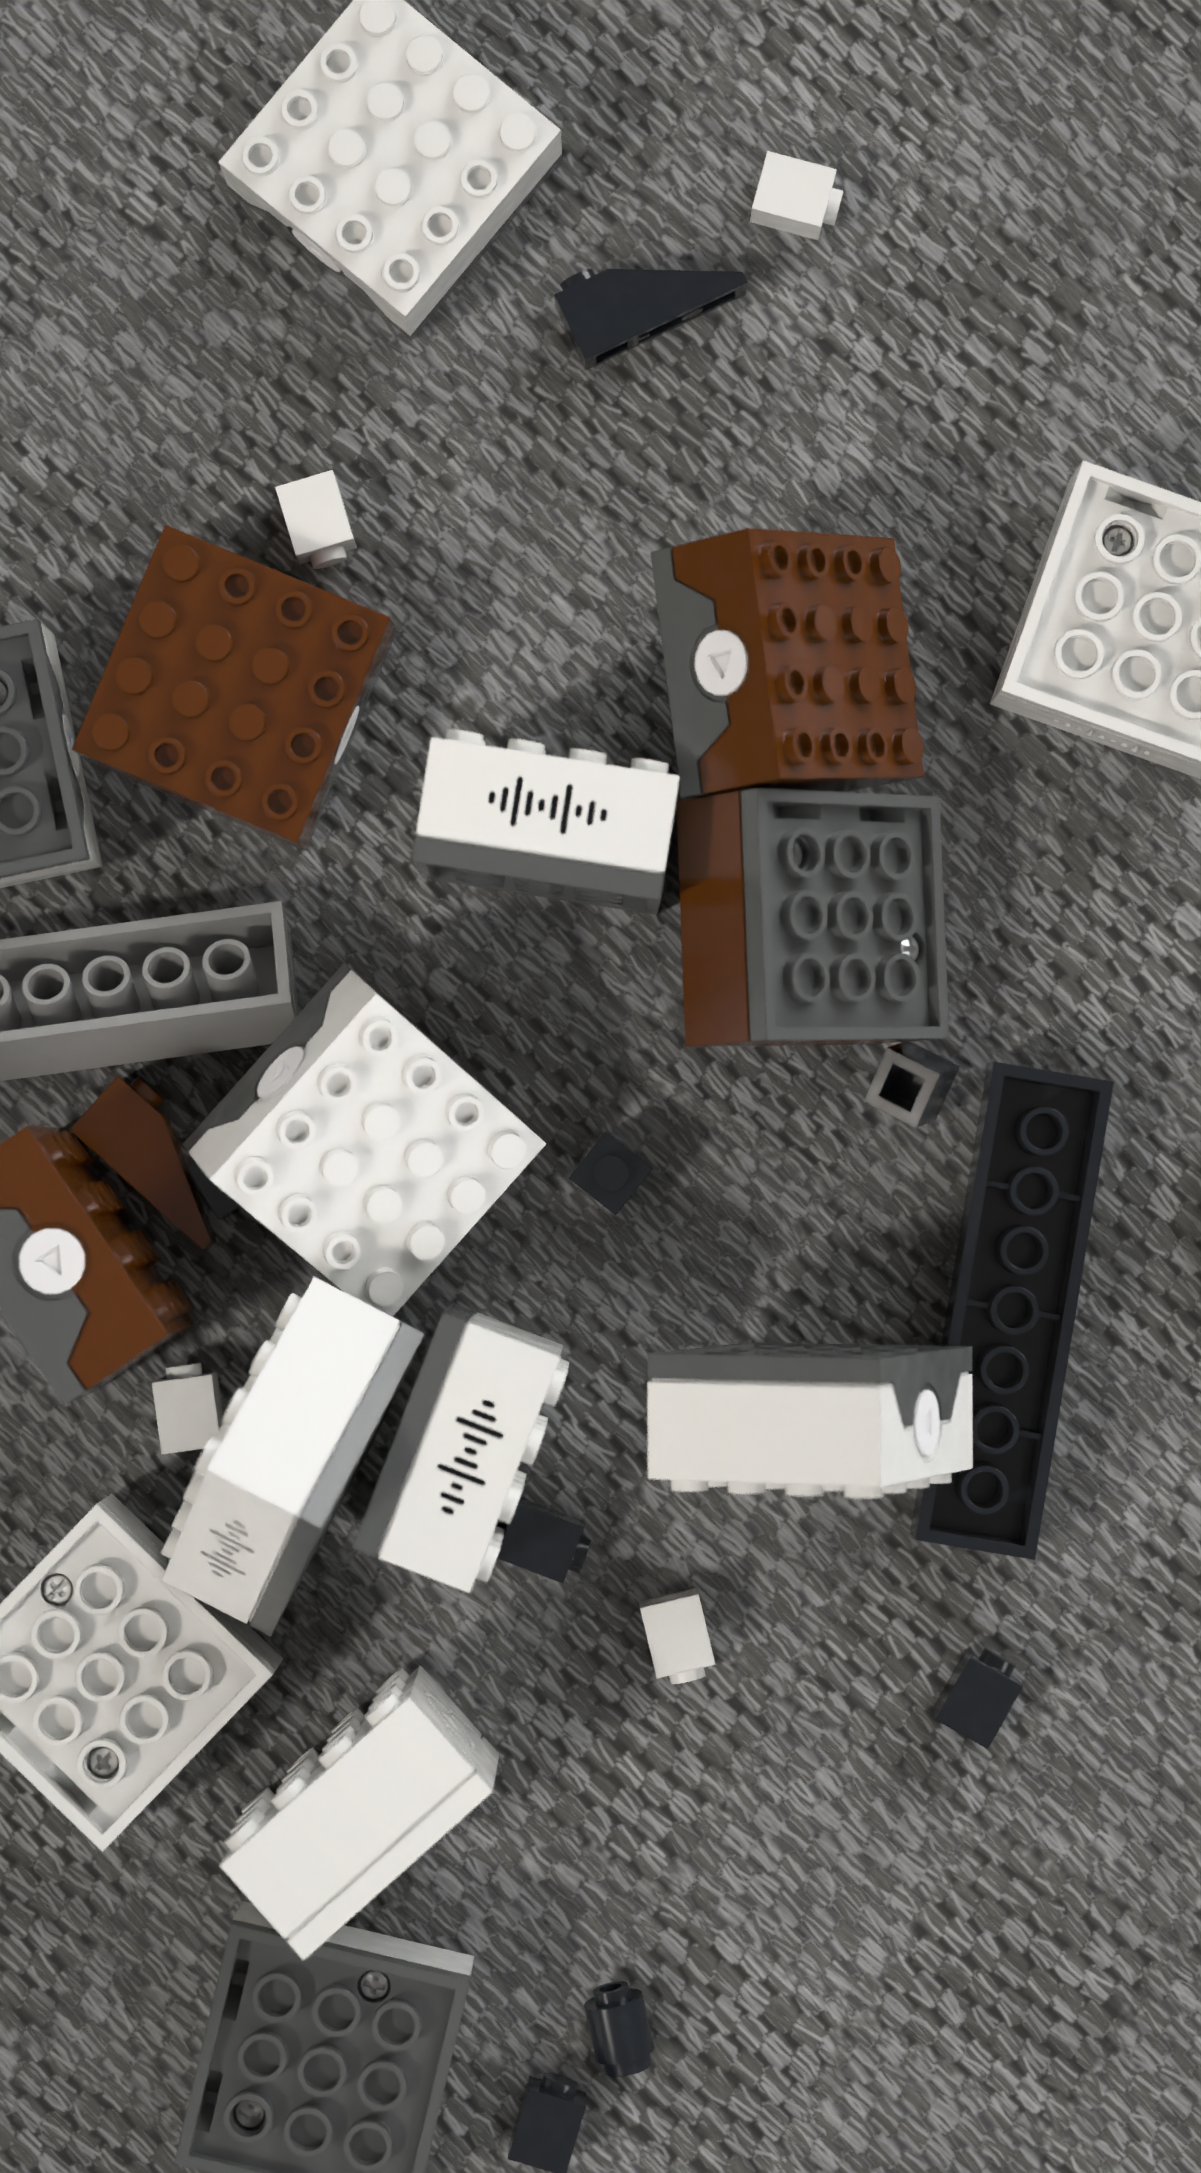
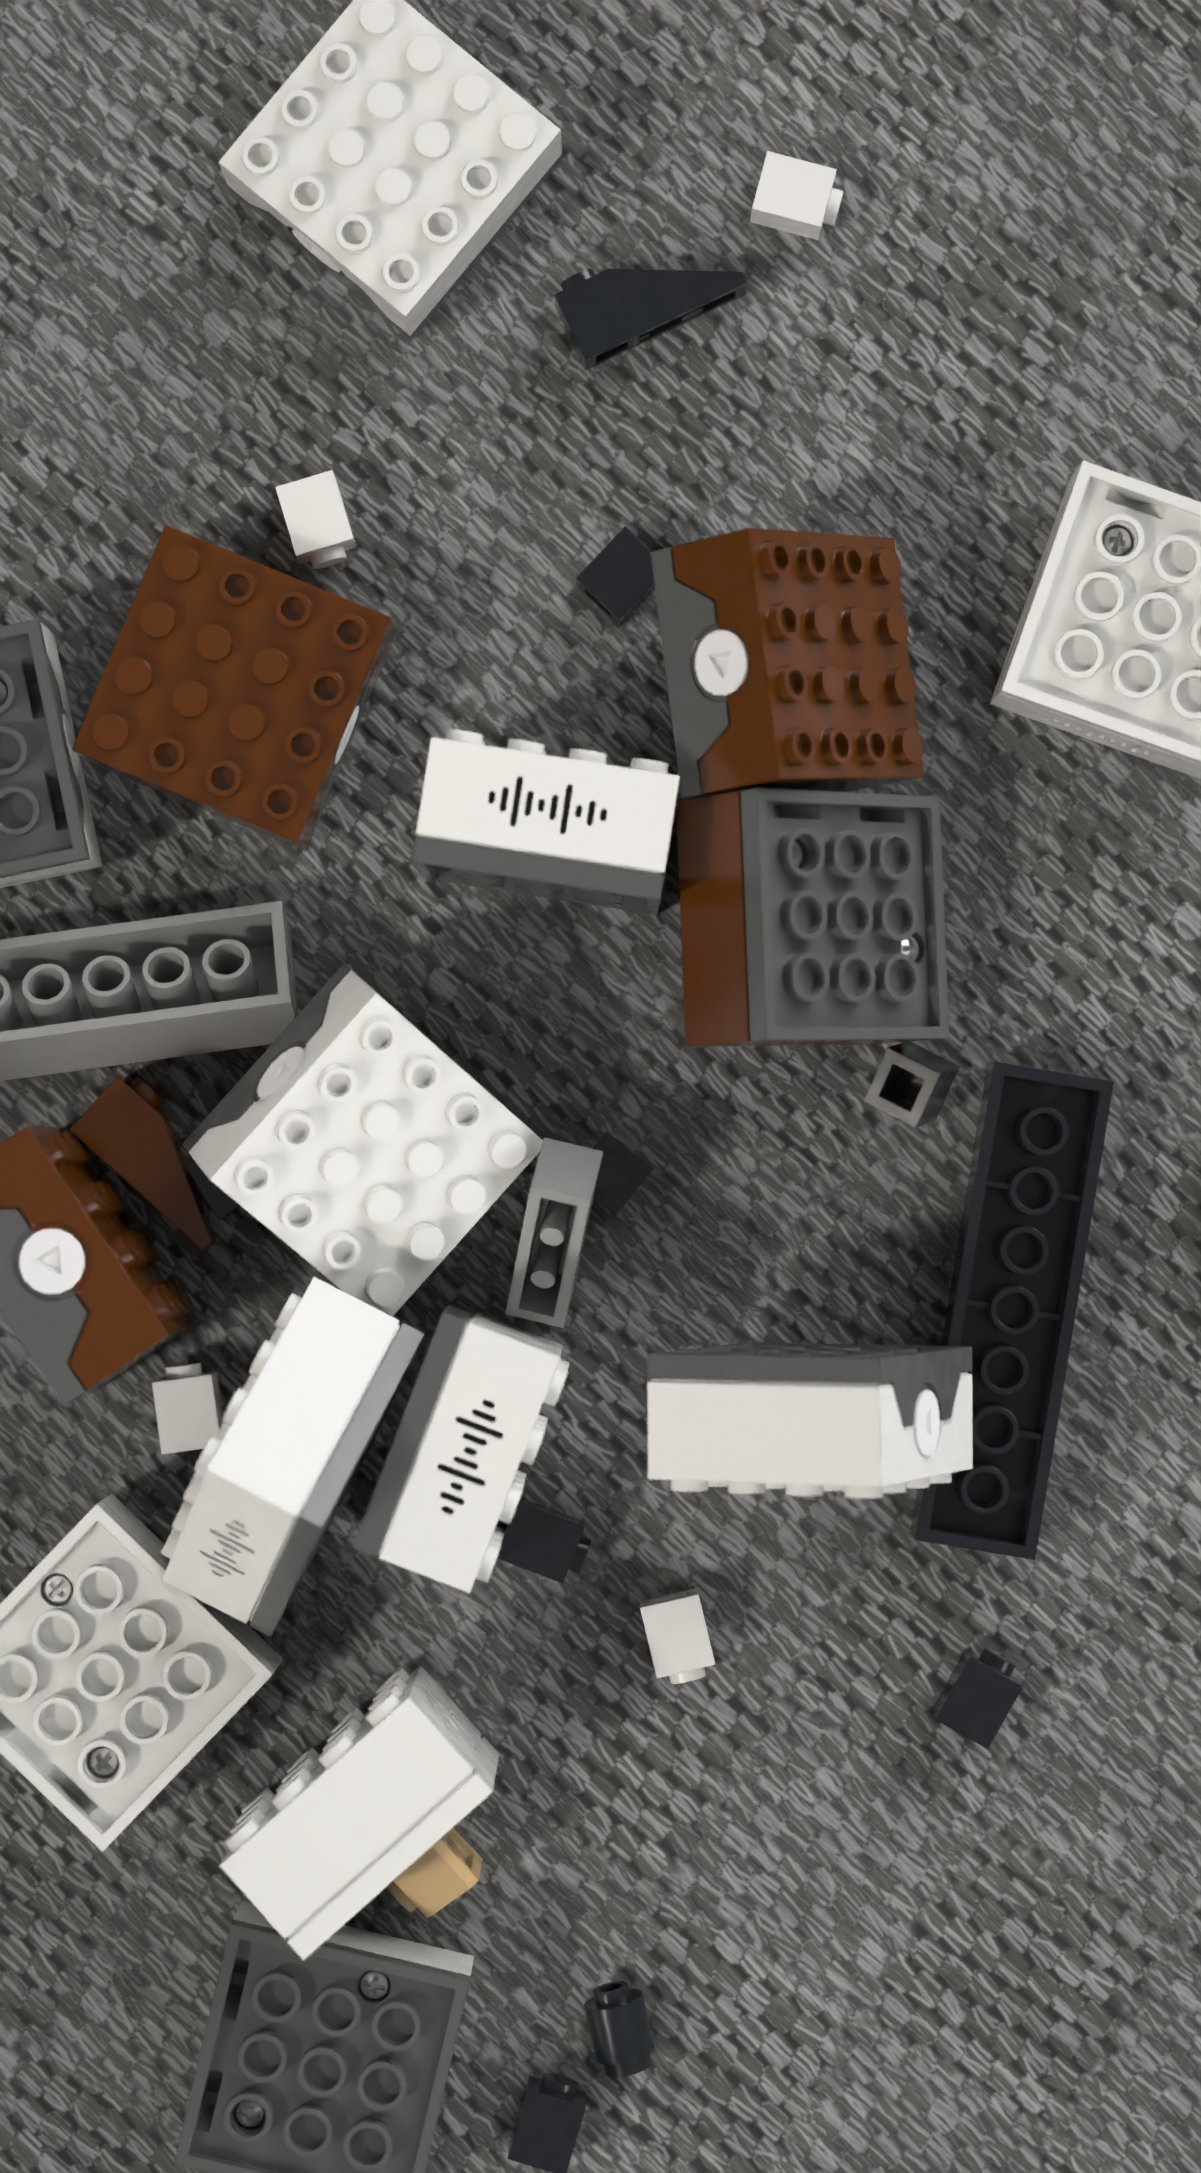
(438, 1875): none -> tan slope
(553, 1232): none -> light grey brick
(620, 575): none -> black brick

